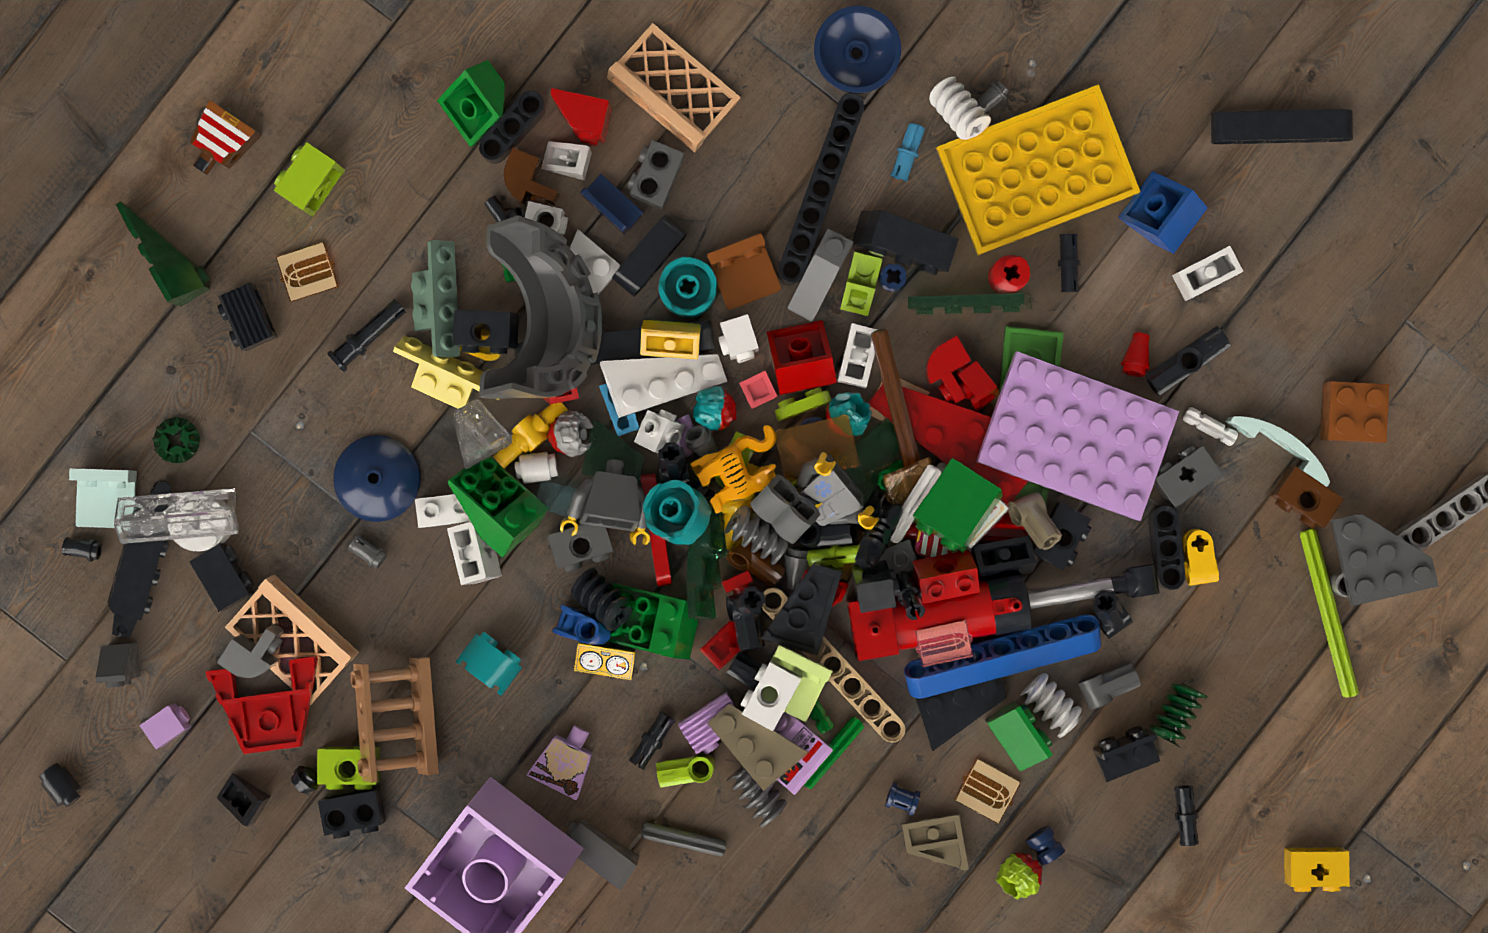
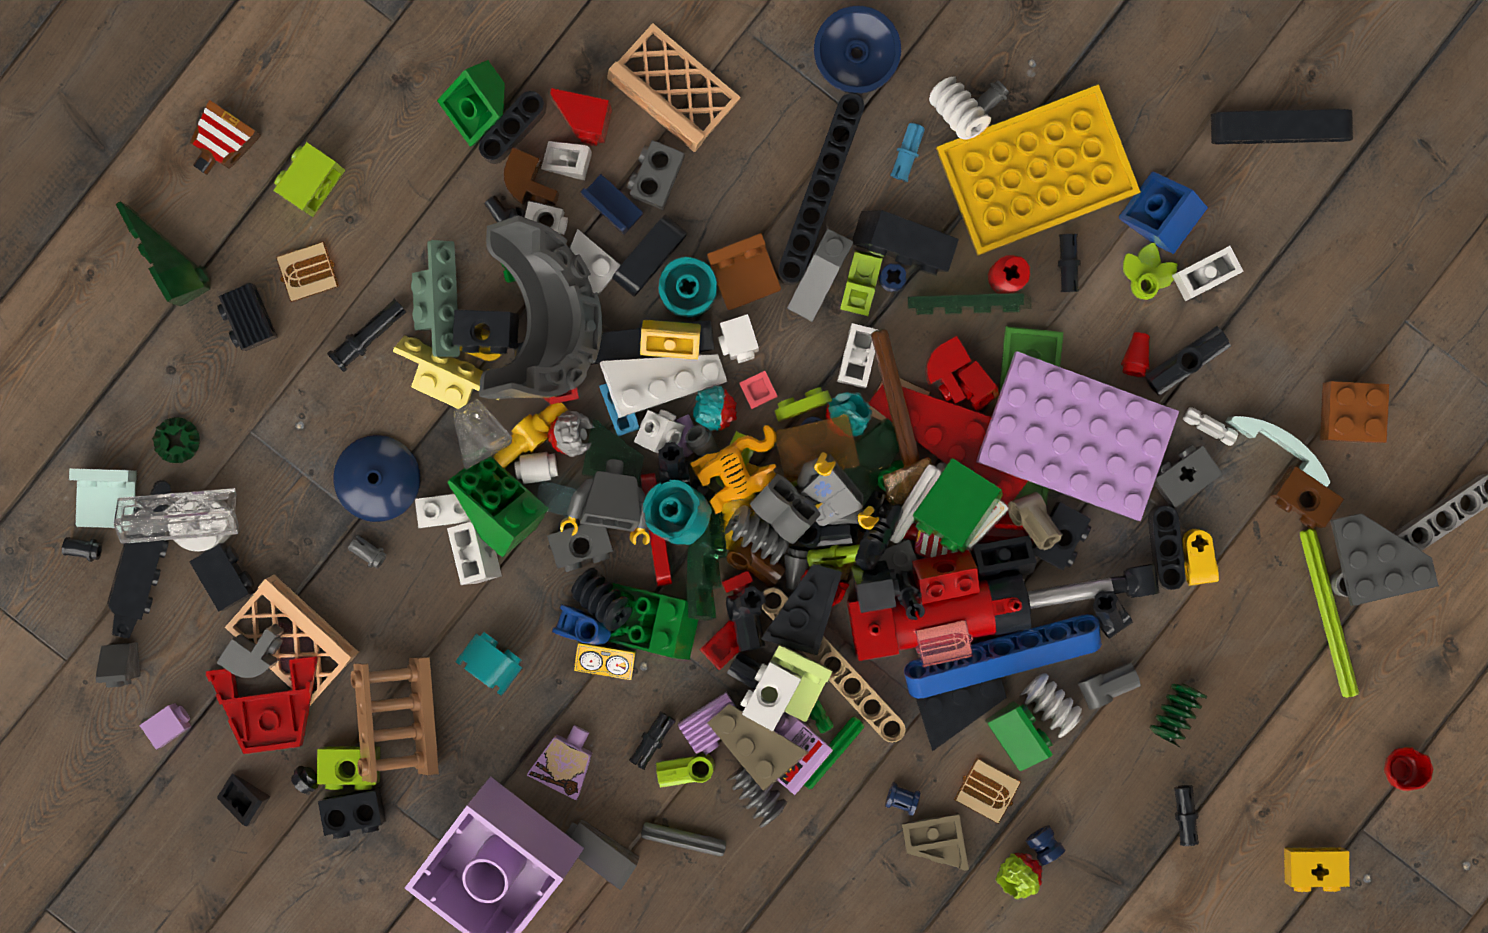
(60, 785): black brick -> none
(801, 357): red slope -> none
(1126, 753): black bracket -> none
(1148, 267): none -> lime plate
(1408, 769): none -> red hair

